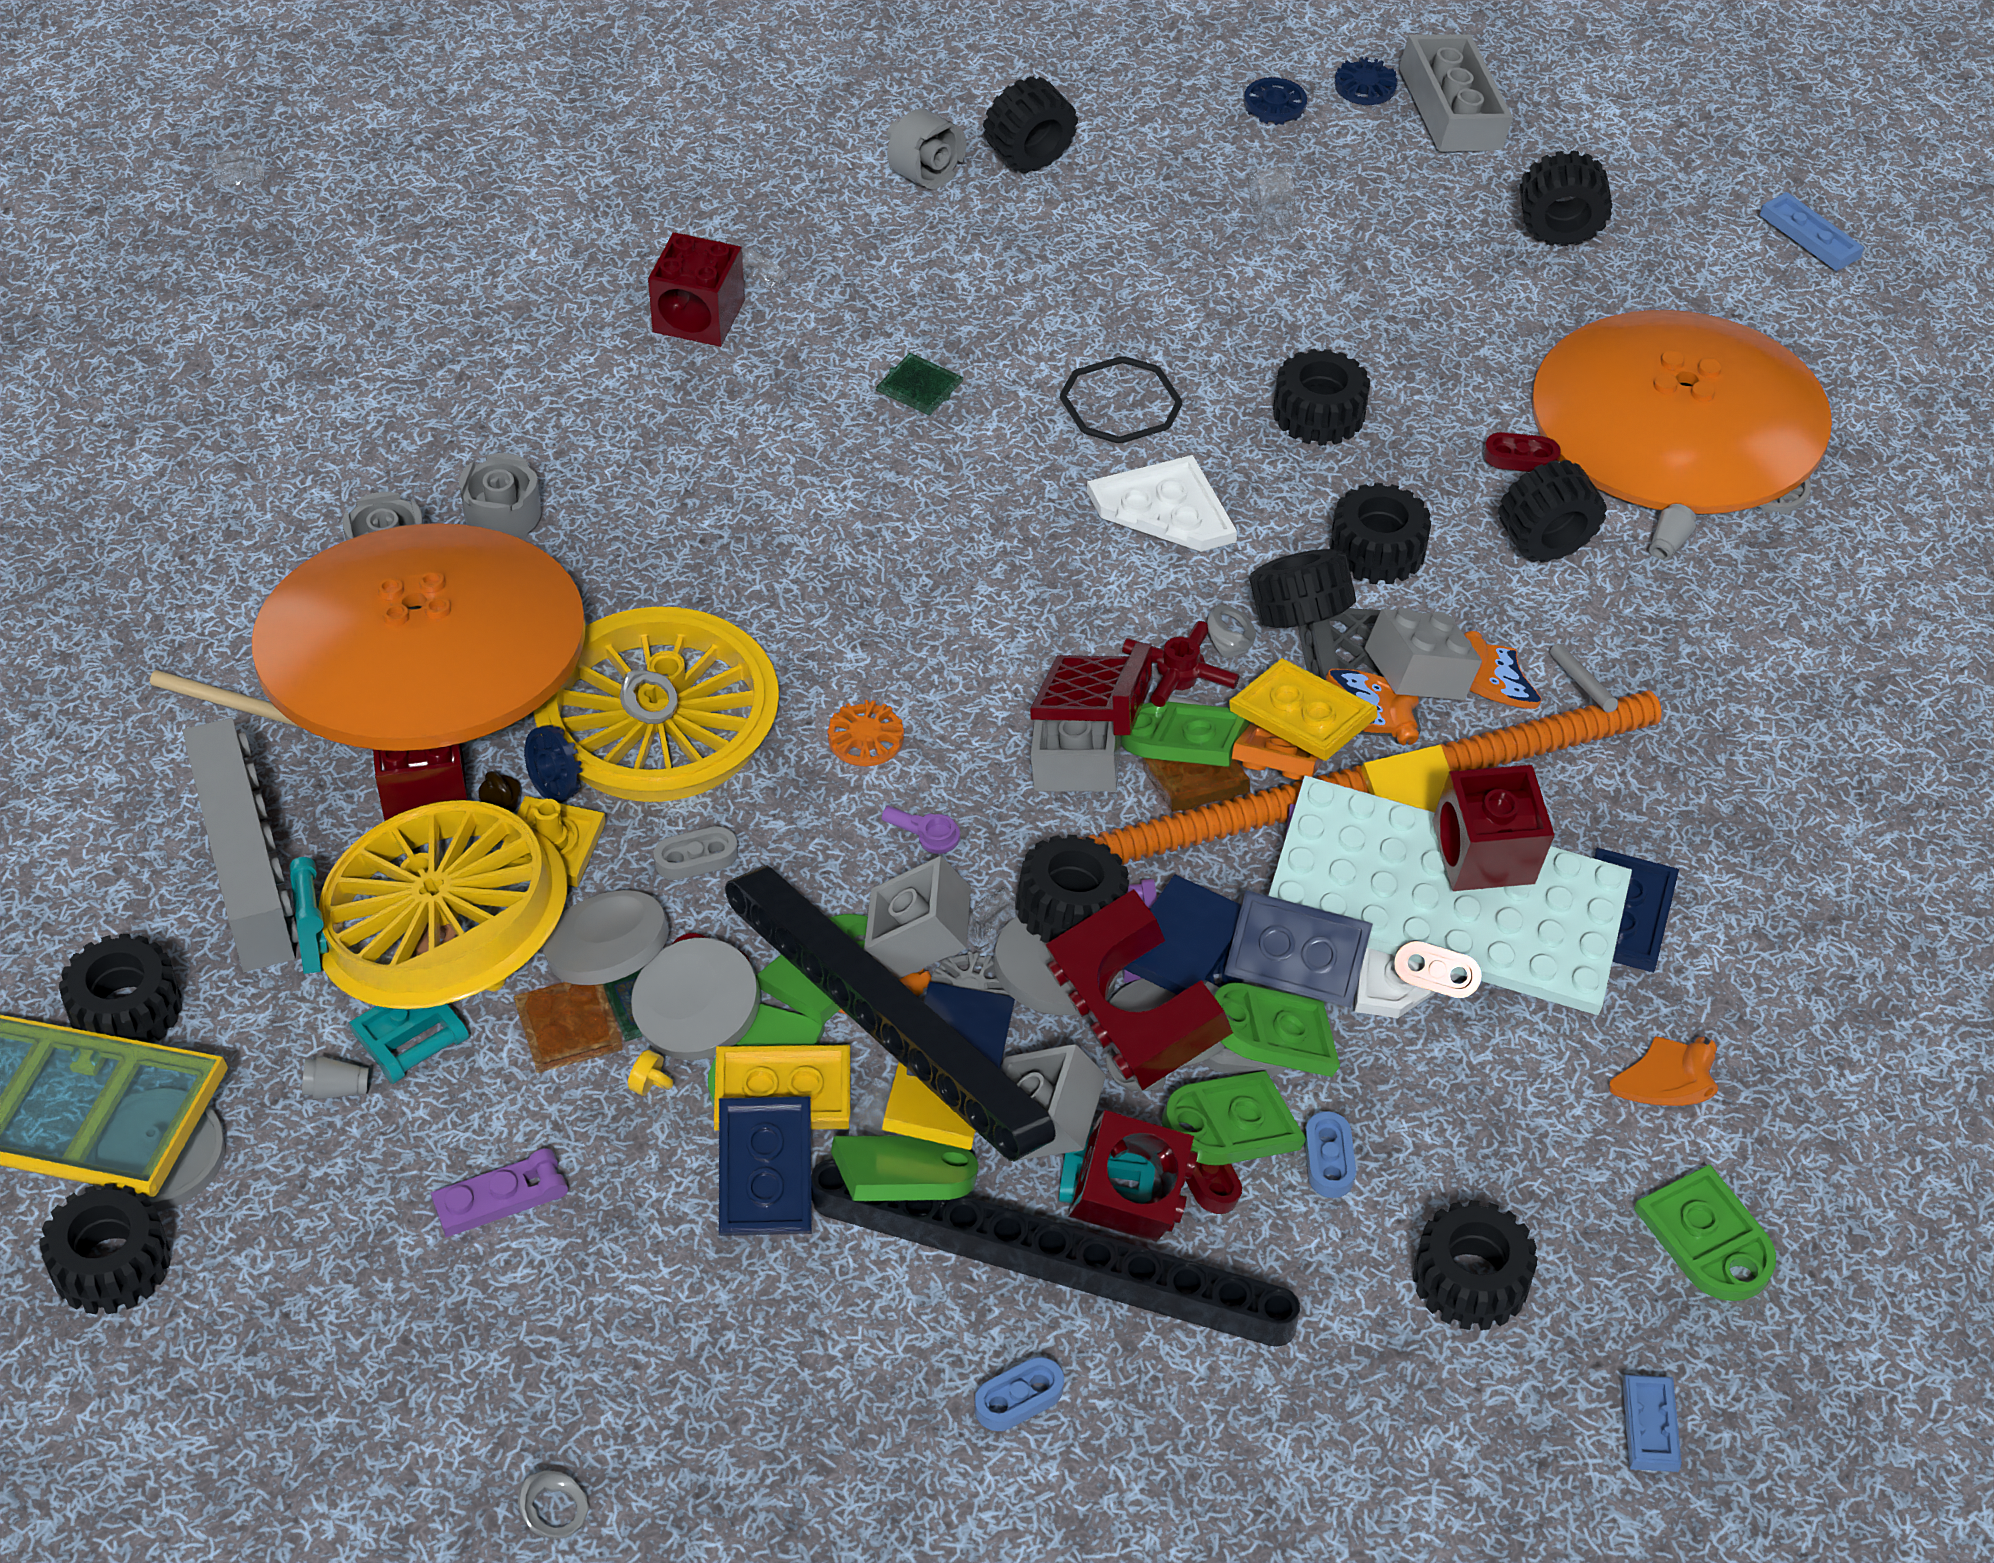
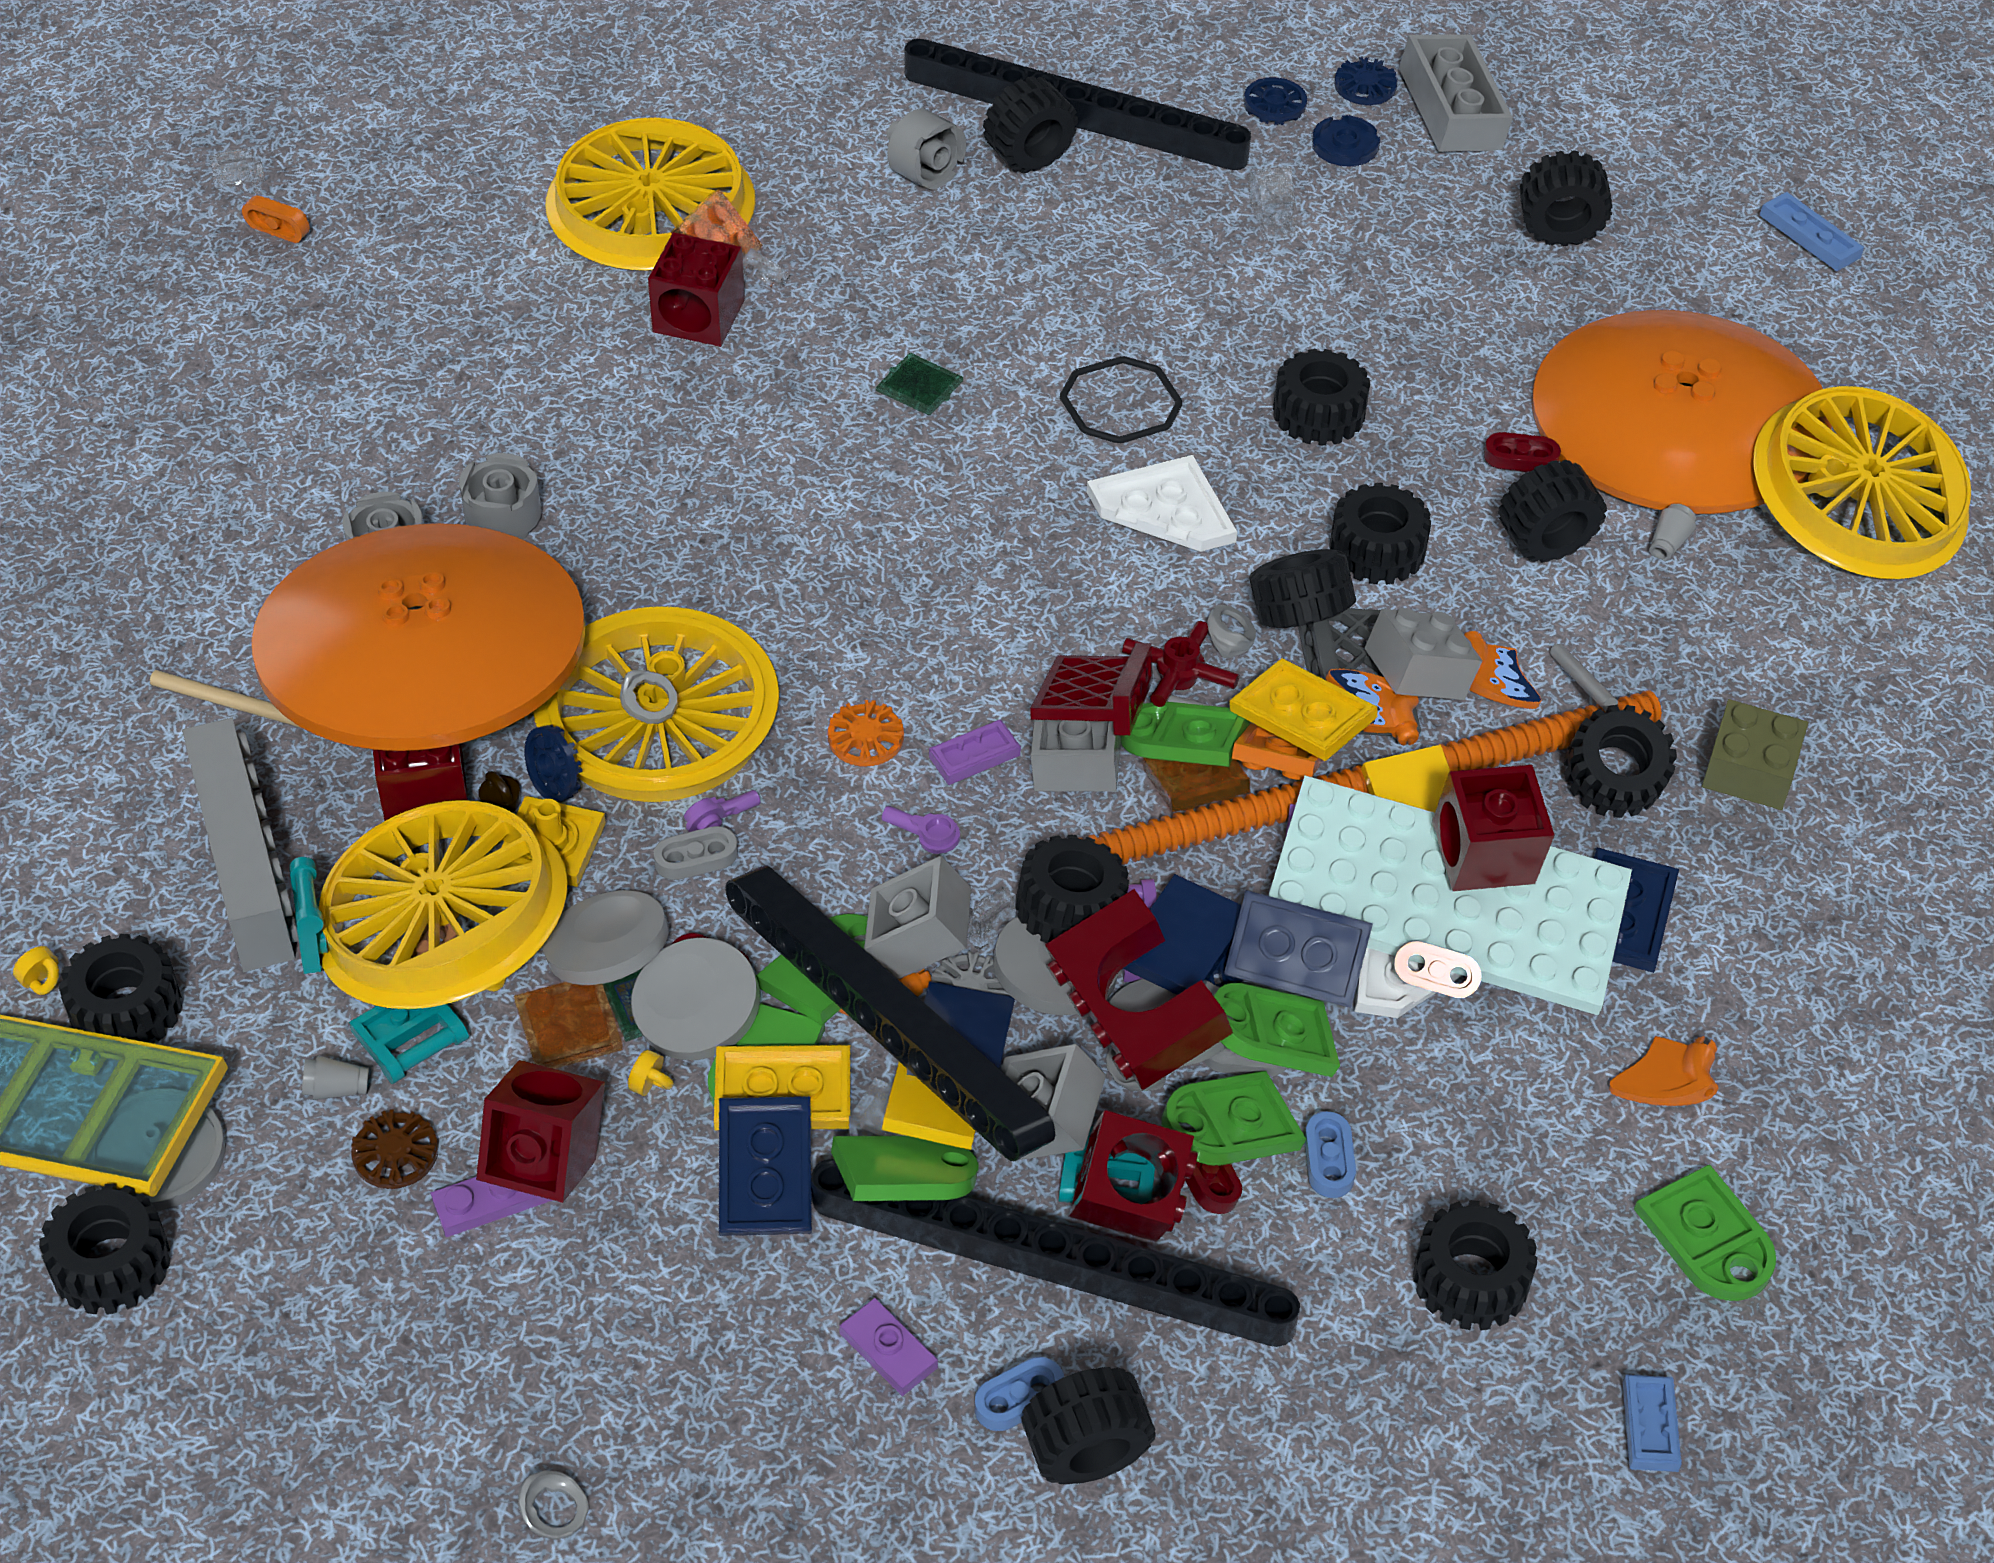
(36, 966): none -> yellow tile
(276, 218): none -> orange plate
(394, 1149): none -> reddish brown wheel
(540, 1130): none -> dark red brick
(640, 191): none -> yellow piece
(710, 811): none -> medium lavender plate
(719, 222): none -> clear orange plate
(888, 1347): none -> medium lavender plate
(974, 752): none -> medium lavender plate
(1088, 1425): none -> black tyre
(1096, 107): none -> black beam
(1345, 150): none -> dark blue tile
(1639, 738): none -> black tyre
(1755, 754): none -> olive brick
(1855, 469): none -> yellow piece

